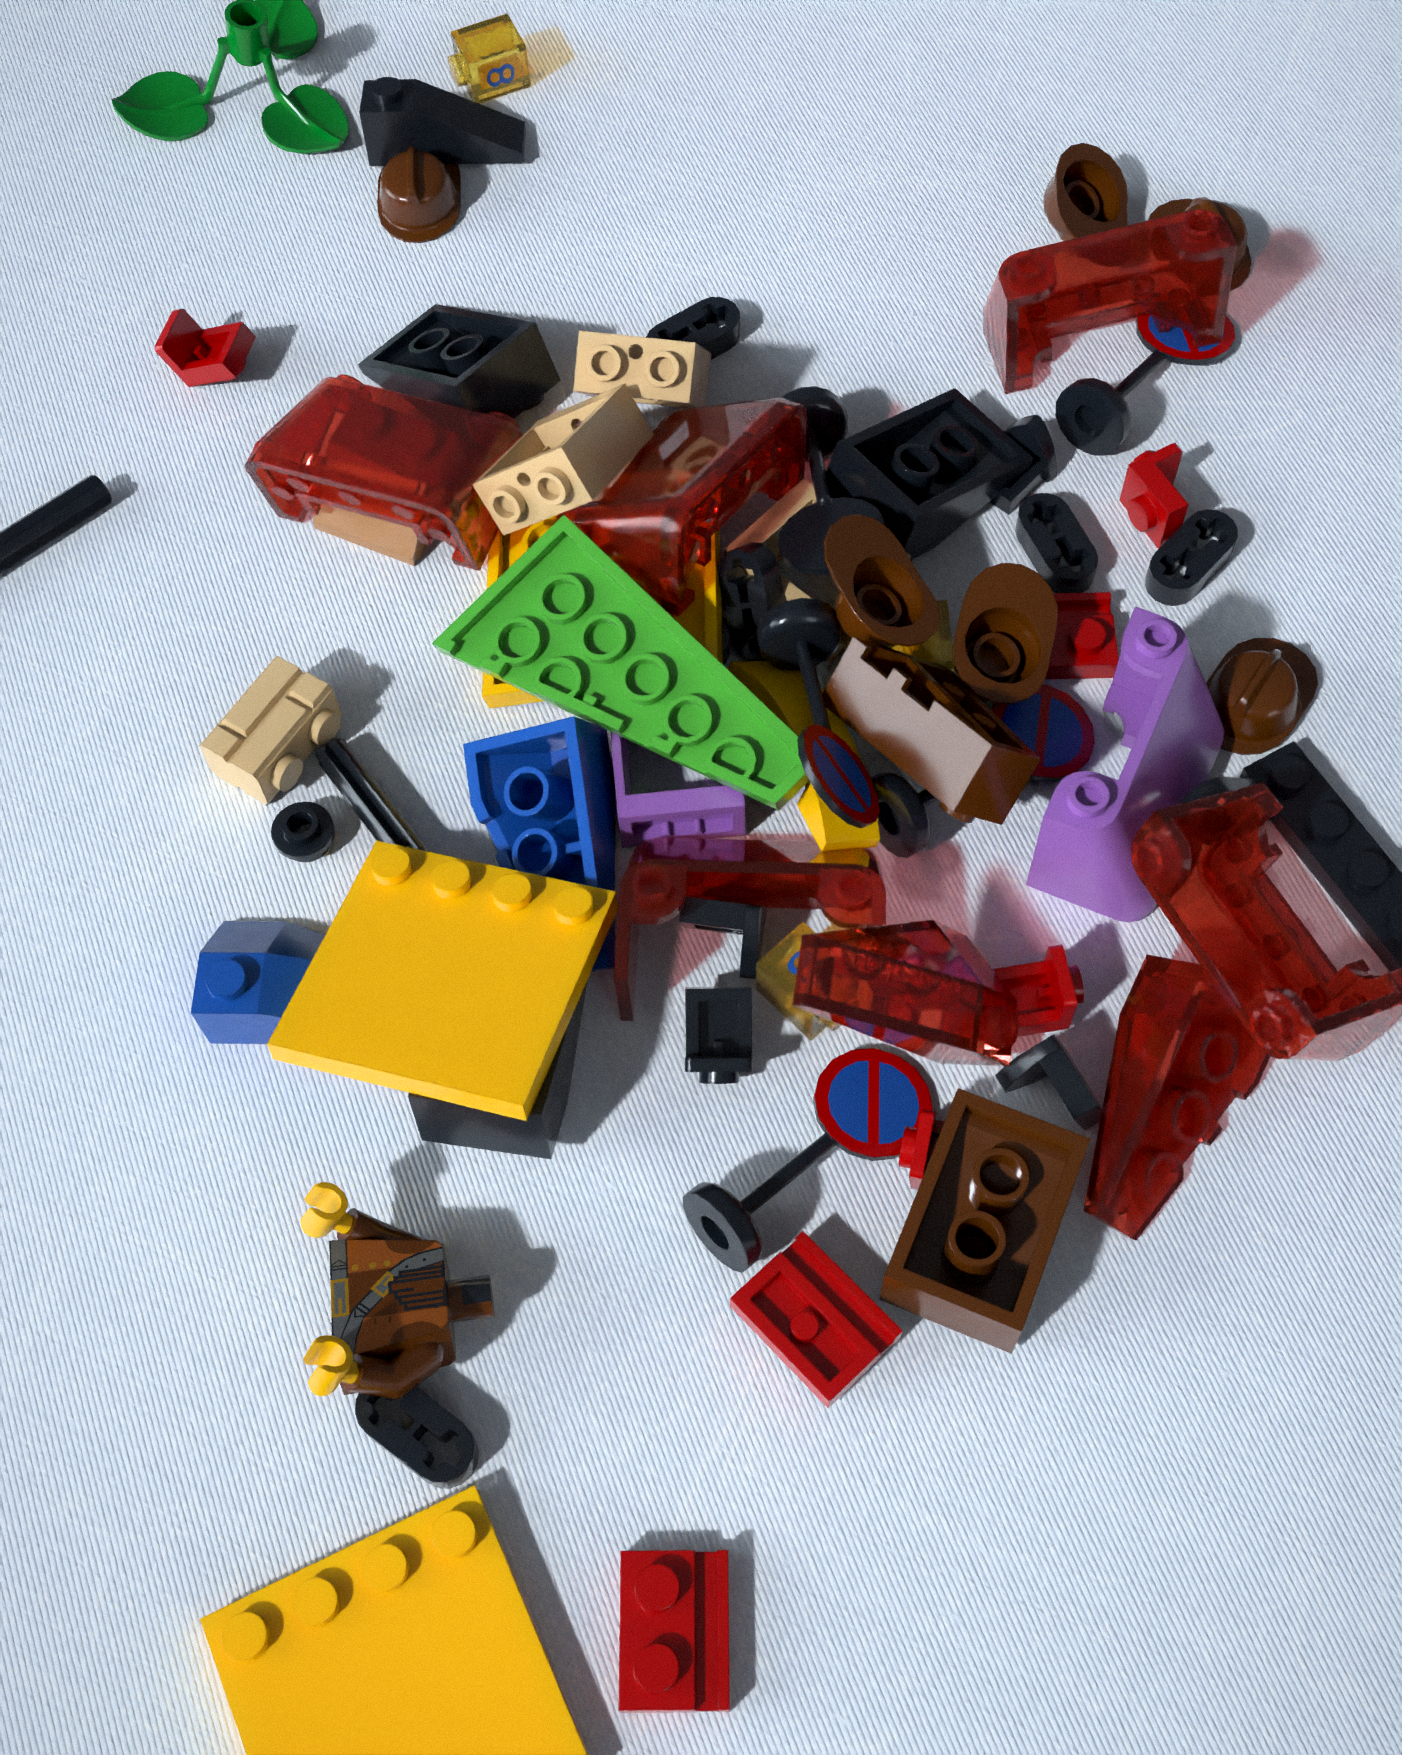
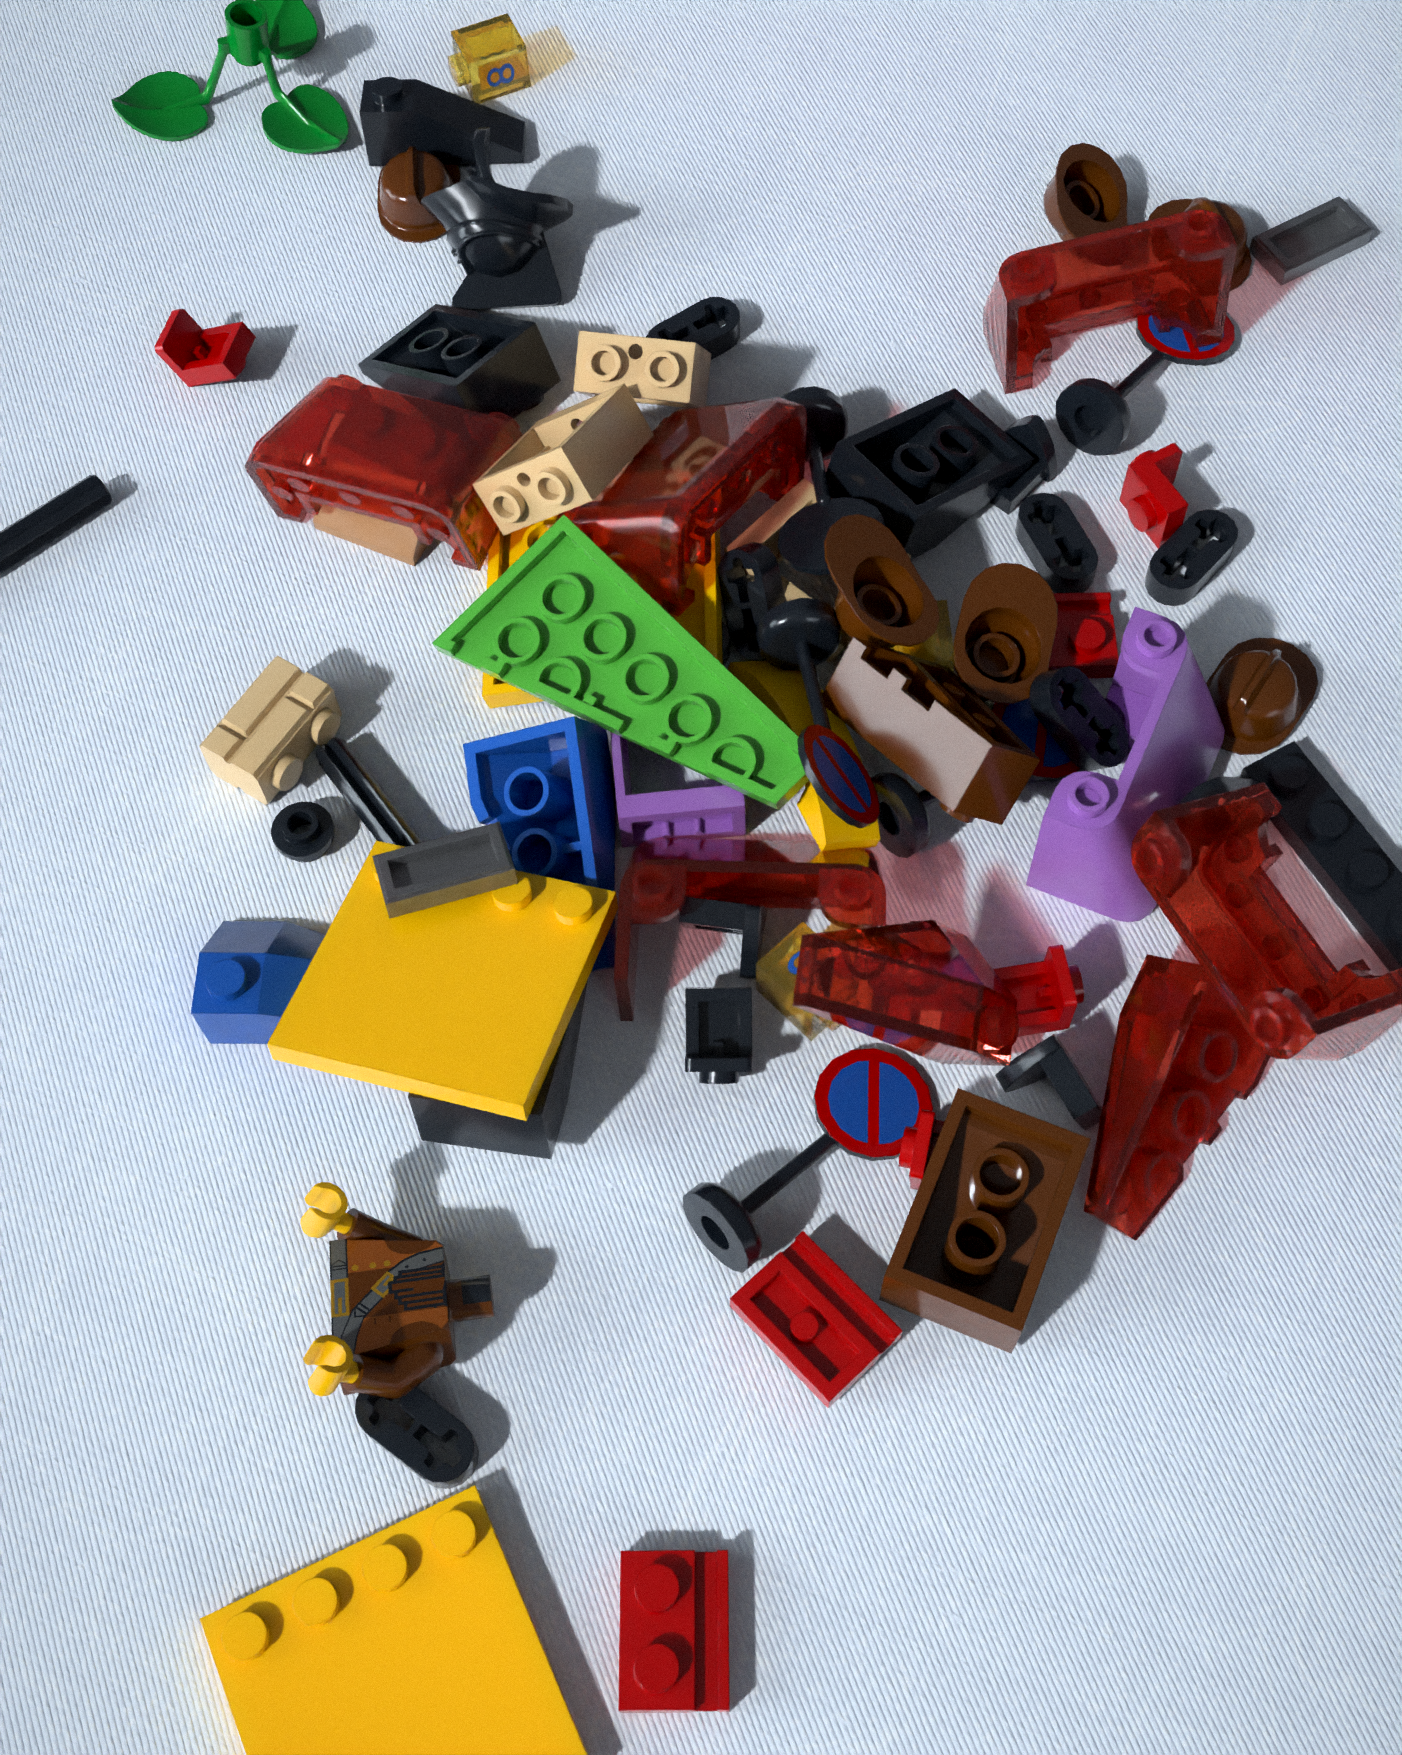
(444, 870): none -> flat silver tile
(499, 237): none -> black helmet
(1082, 715): none -> black beam
(1310, 240): none -> flat silver tile

